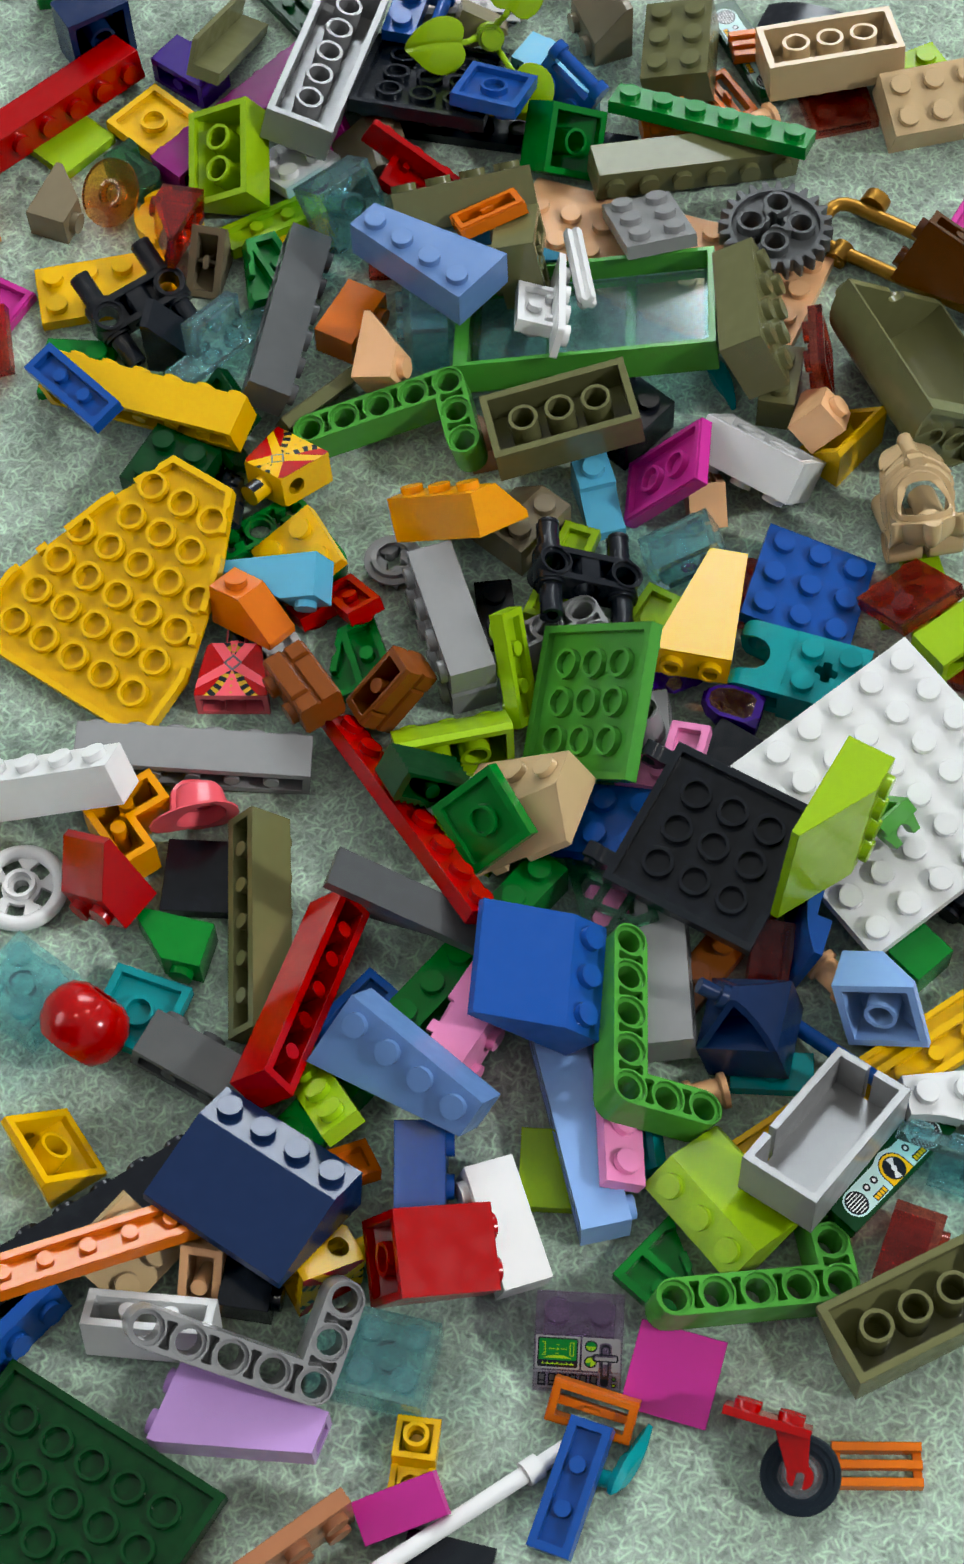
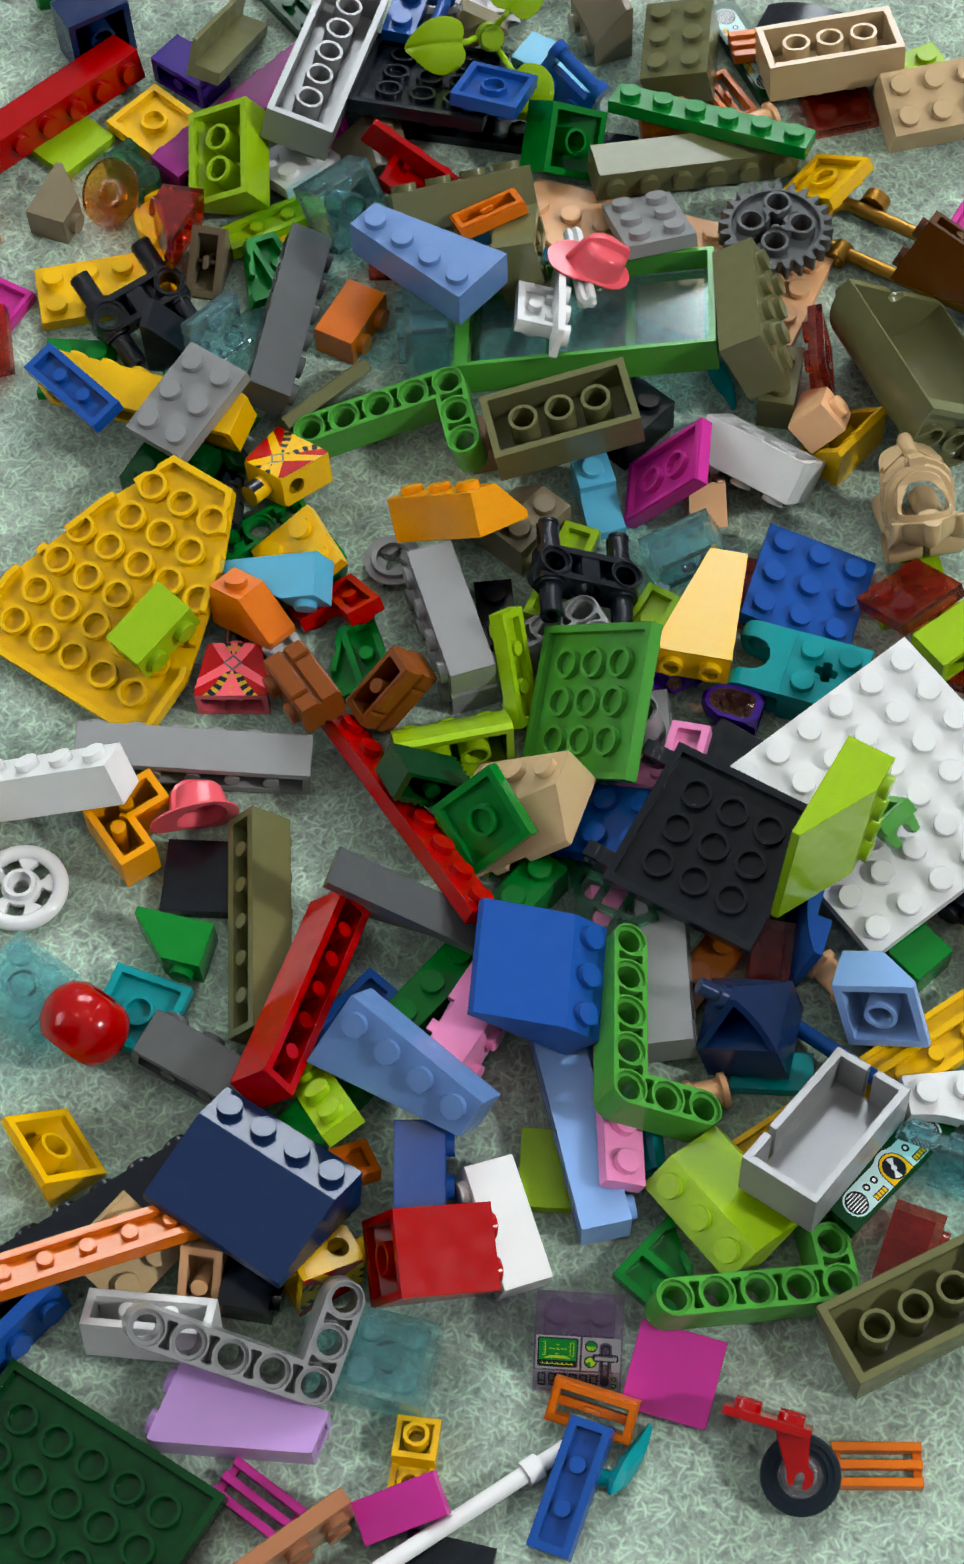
(101, 881): red slope -> none
(153, 630): none -> lime brick
(188, 402): none -> light grey plate
(229, 1479): none -> dark pink tile
(378, 356): light nougat slope -> none
(594, 260): none -> coral piece
(832, 177): none -> yellow plate

